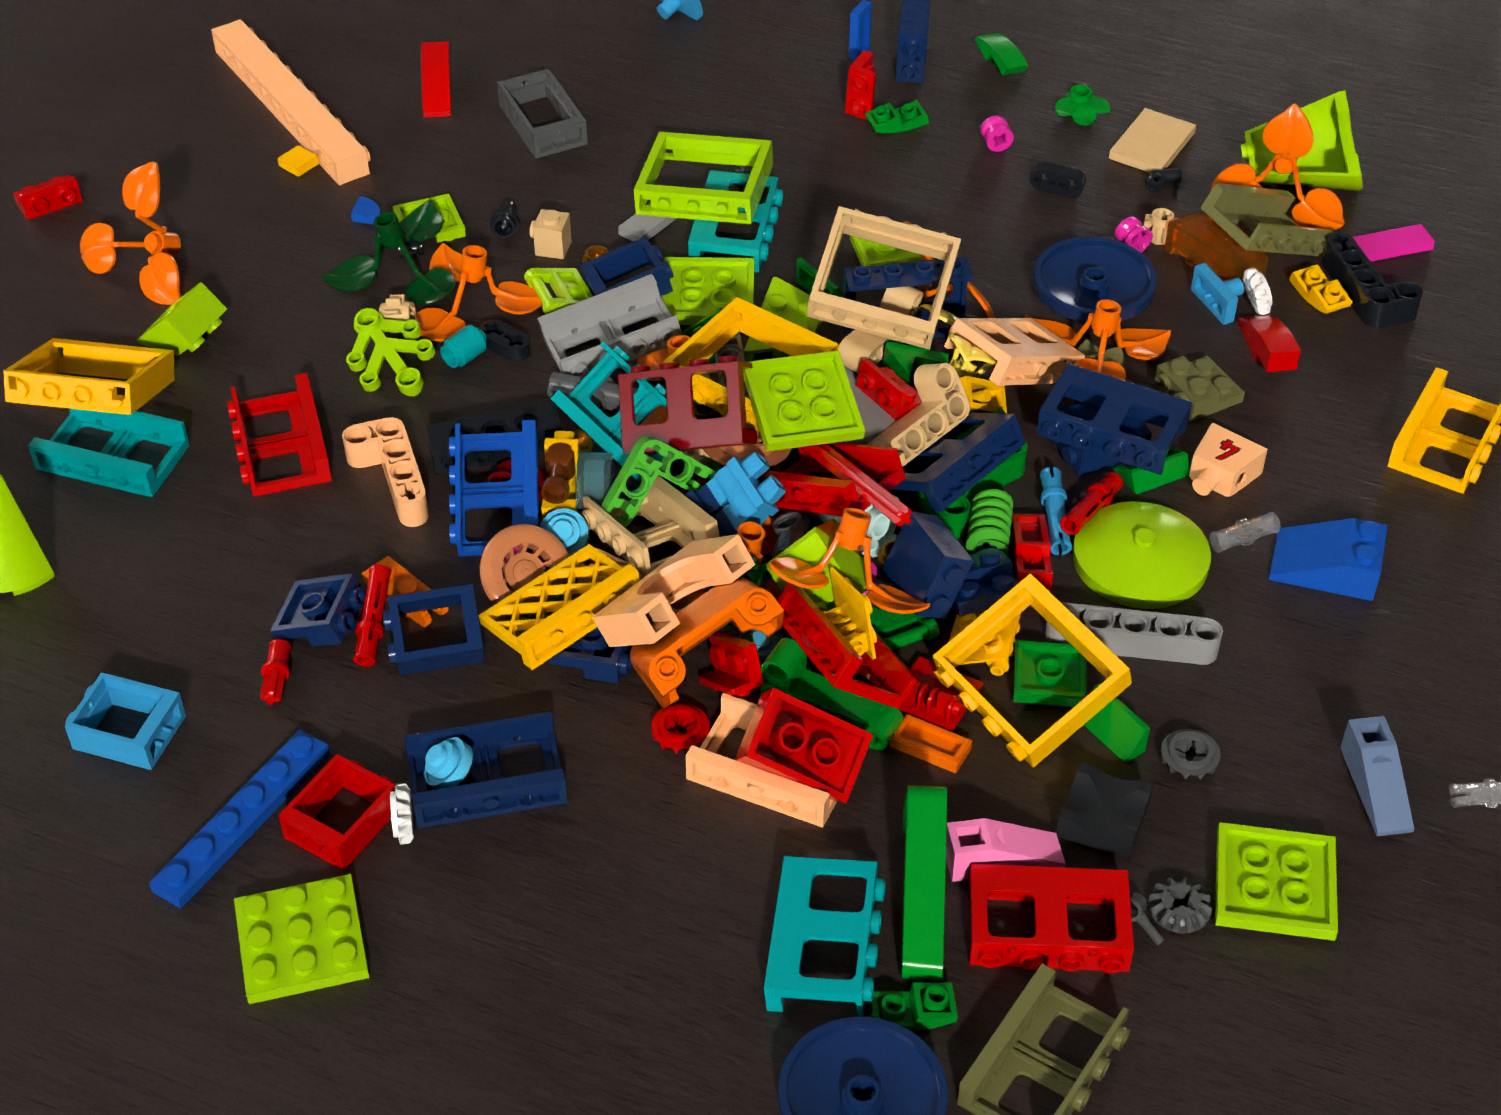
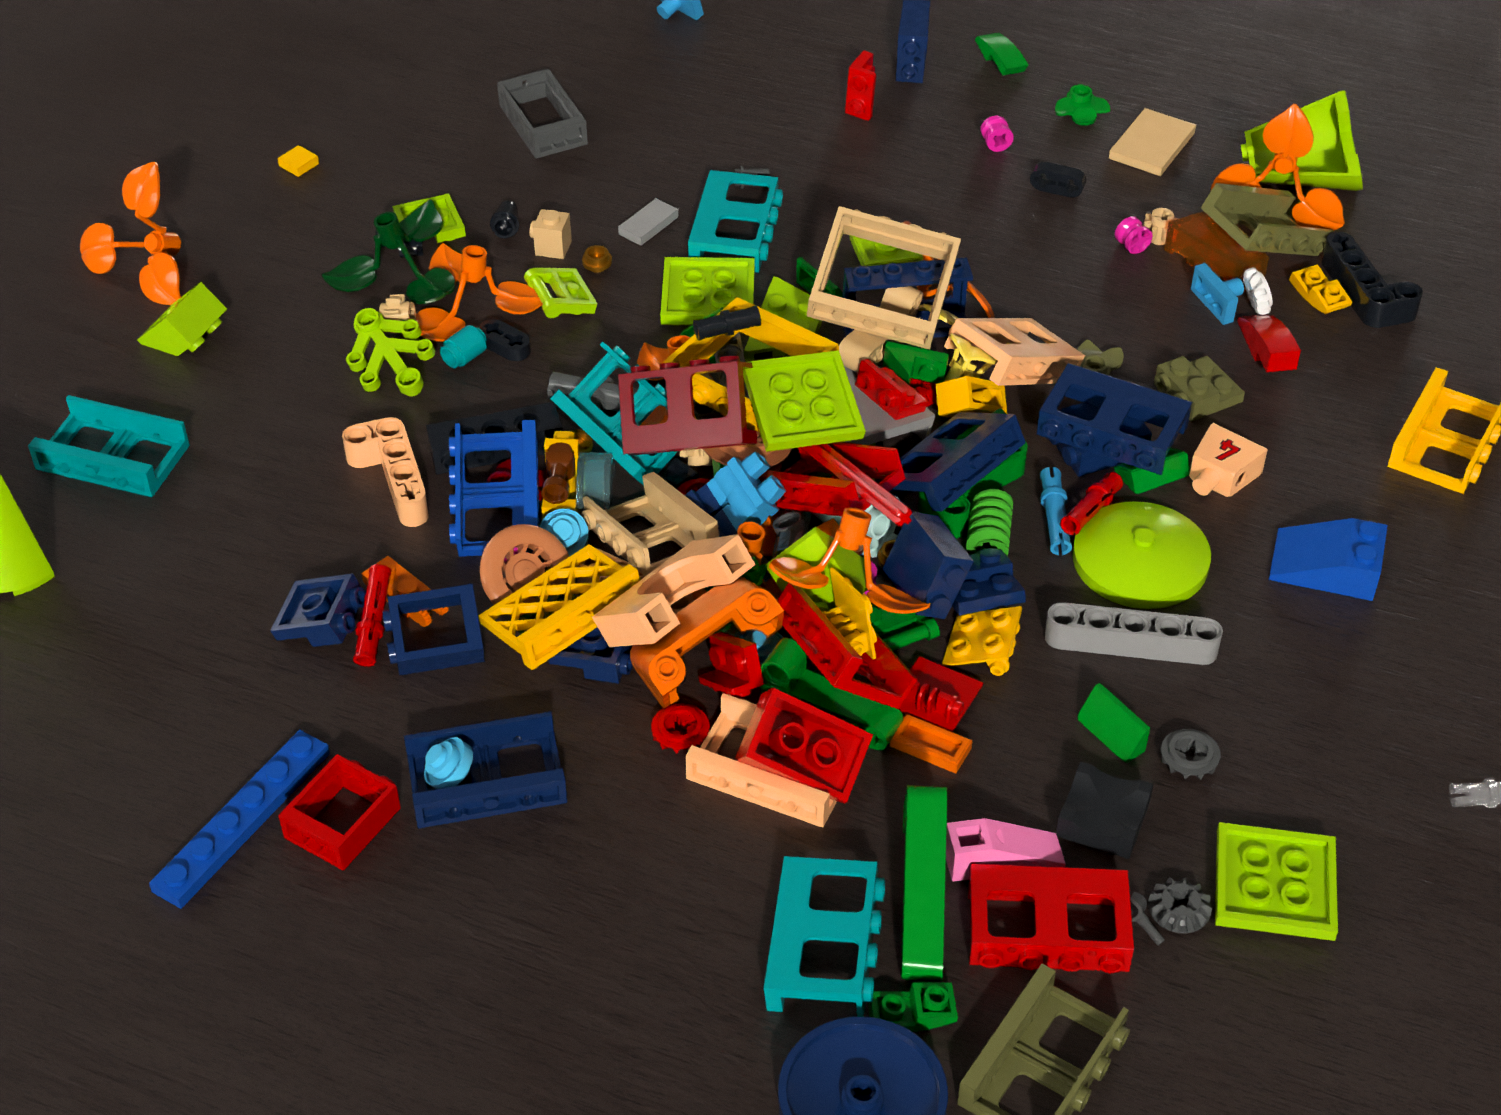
(36, 380): yellow window -> none
(48, 196): red bracket -> none
(150, 742): dark azure window -> none
(275, 671): red axle -> none
(291, 102): light nougat brick -> none
(300, 939): lime plate -> none
(303, 439): red window -> none
(365, 211): blue tile -> none
(402, 814): white gear -> none
(436, 79): red slope -> none
(604, 319): light grey window -> none
(624, 261): dark blue window -> none
(649, 469): bright green beam -> none
(699, 202): lime window -> none
(727, 323): none -> black pin
(860, 29): blue tile -> none
(890, 120): green slope -> none
(941, 410): tan beam -> none
(995, 618): yellow window -> none
(1031, 548): red slope -> none
(1049, 674): green plate -> none
(1090, 269): dark blue dish -> none
(1137, 342): orange plant -> none
(1159, 178): black arm -> none
(1244, 532): clear pin -> none
(1378, 774): sand blue slope -> none
(1395, 242): dark pink tile -> none

